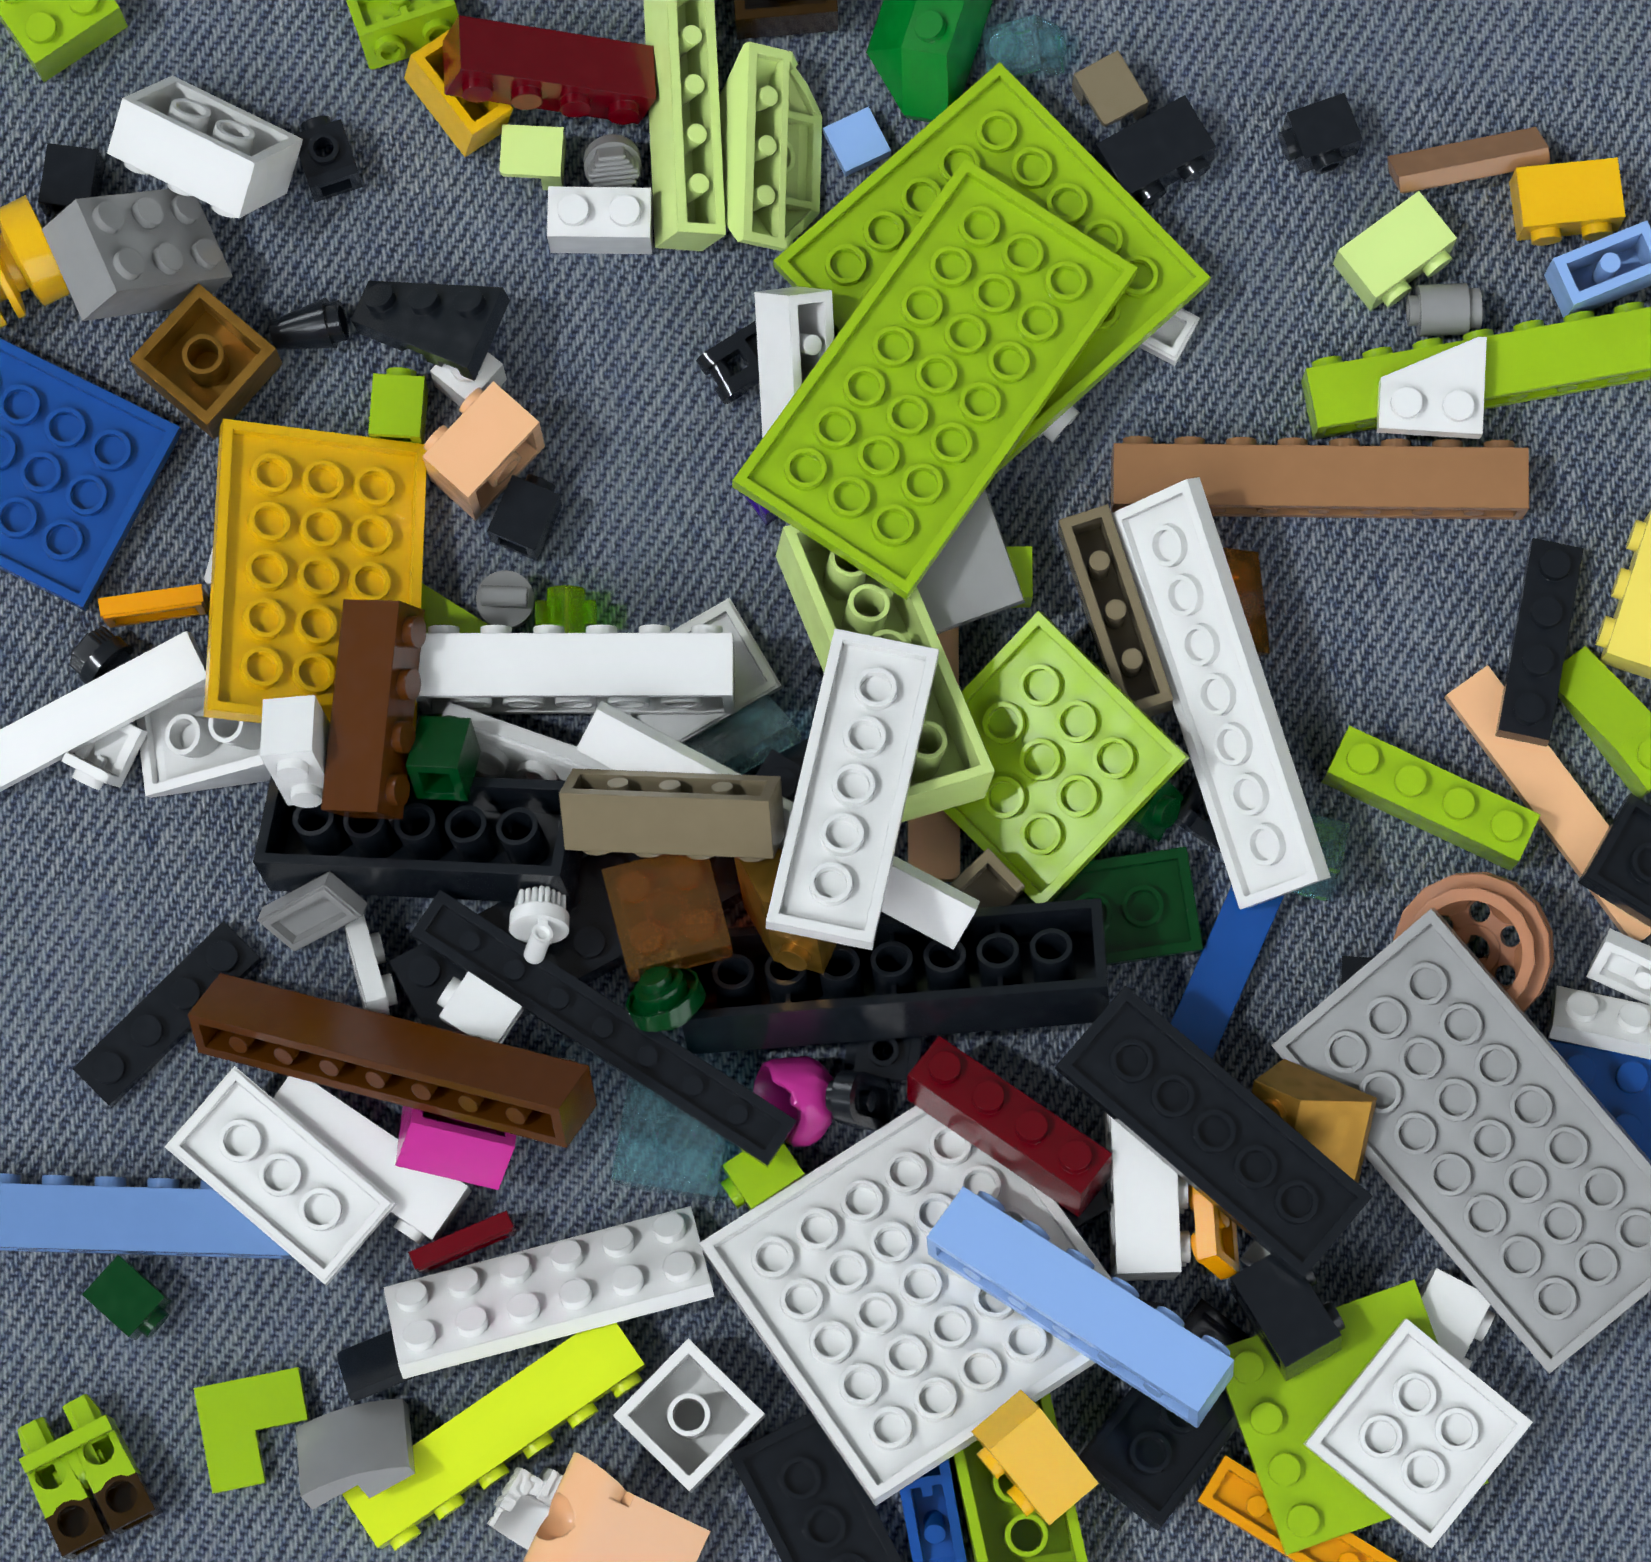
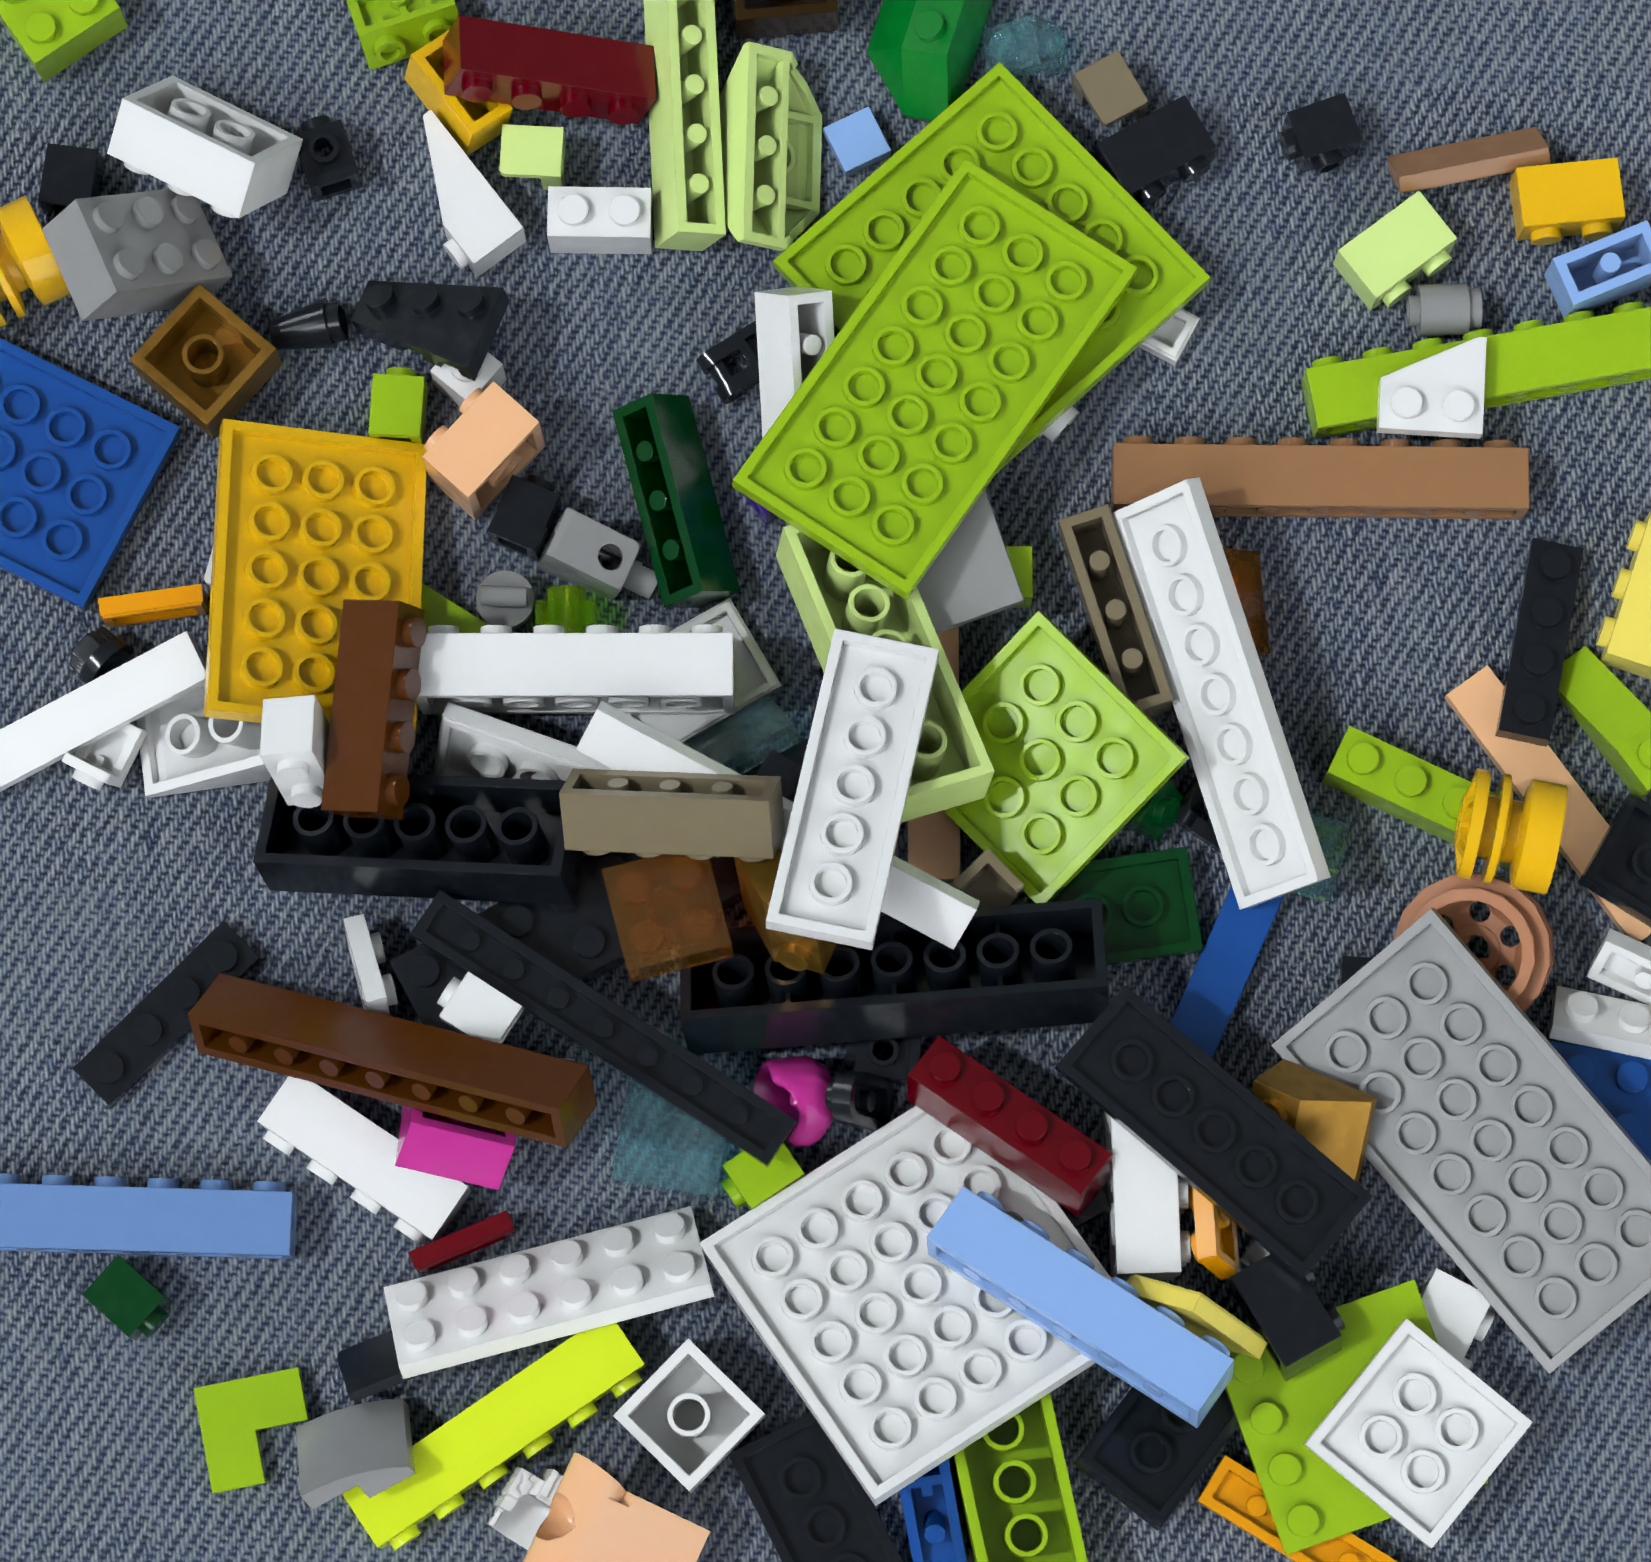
(85, 1459): lime hips -> none
(280, 1175): white tile -> none
(312, 911): light grey tile -> none
(443, 758): dark green brick -> none
(472, 213): none -> white slope
(539, 920): white piece -> none
(574, 555): none -> light grey torso
(612, 162): light grey piece -> none
(665, 998): dark green plate -> none
(676, 501): none -> dark green brick
(1034, 1458): yellow brick -> none
(1200, 1315): none -> light yellow tile
(1510, 831): none -> yellow wheel

